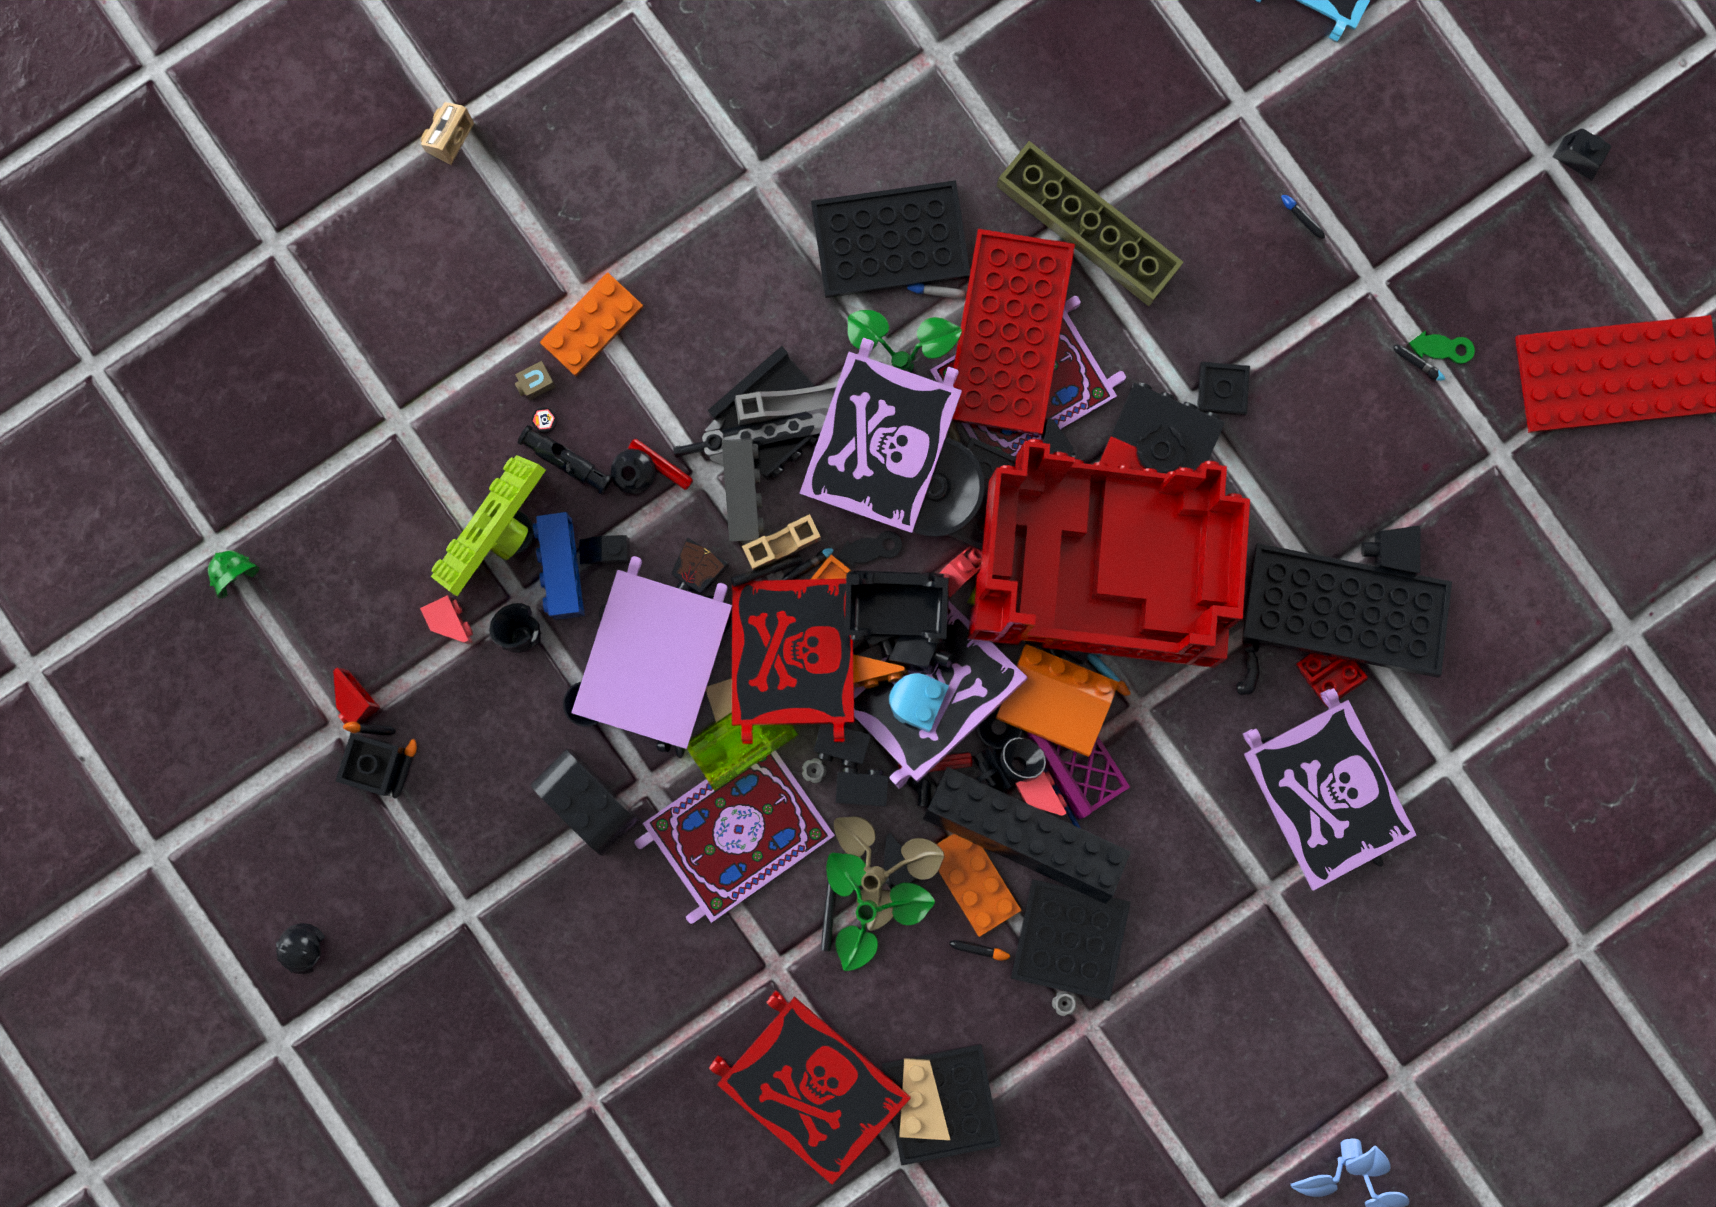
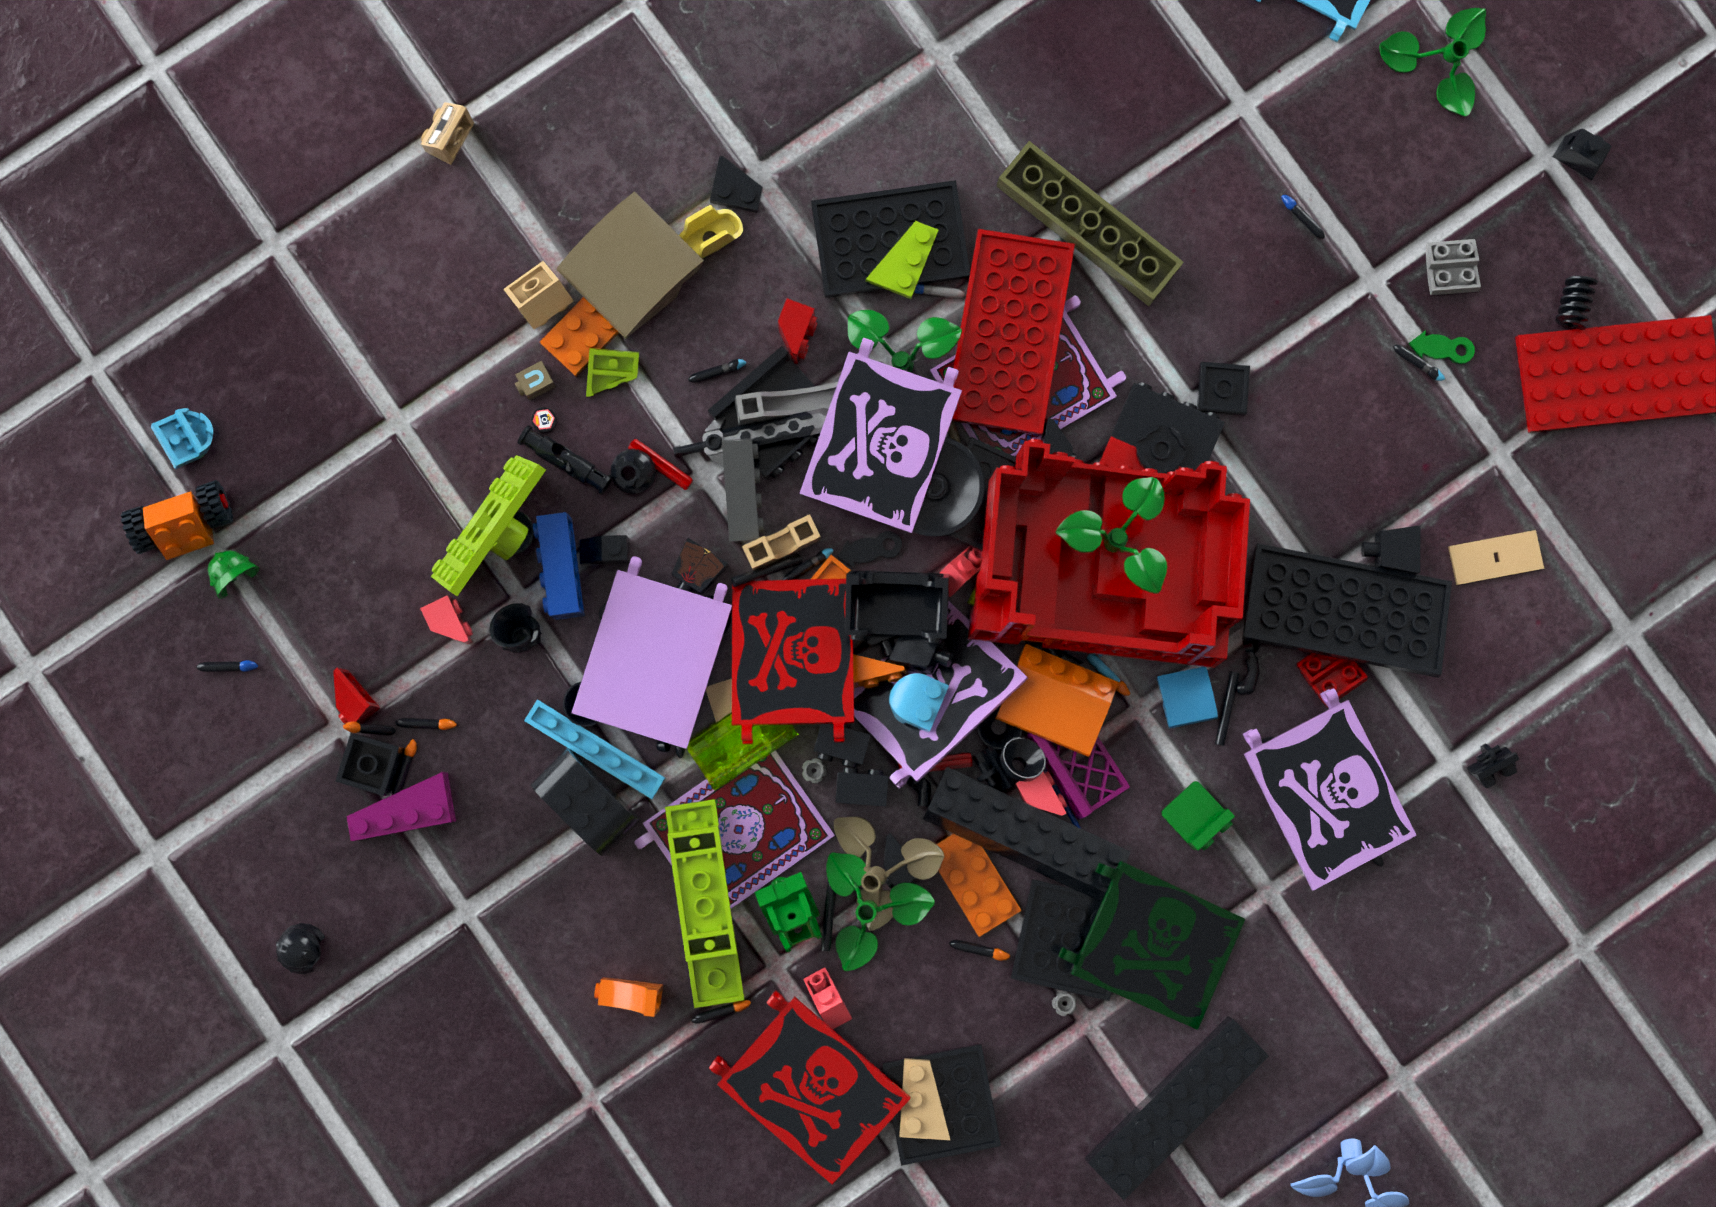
(178, 522): none -> brick
(184, 436): none -> medium azure slope
(244, 666): none -> black piece
(410, 809): none -> magenta wedge
(442, 724): none -> black piece
(538, 295): none -> tan slope
(595, 749): none -> medium azure plate
(610, 368): none -> lime wing
(630, 265): none -> dark tan slope
(630, 995): none -> orange arch
(704, 903): none -> lime bracket
(720, 1011): none -> black piece
(722, 222): none -> light yellow piece
(733, 365): none -> black piece
(735, 188): none -> black wing
(787, 906): none -> green piece
(795, 326): none -> red slope
(827, 998): none -> coral slope
(905, 261): none -> lime wing
(1084, 534): none -> green plant
(1156, 945): none -> flag
(1176, 1107): none -> black brick
(1187, 697): none -> dark azure slope
(1197, 816): none -> green bracket
(1227, 708): none -> black bar
(1452, 267): none -> light grey slope
(1468, 32): none -> green plant
(1491, 762): none -> black hips
(1515, 555): none -> tan piece
(1574, 302): none -> black piece

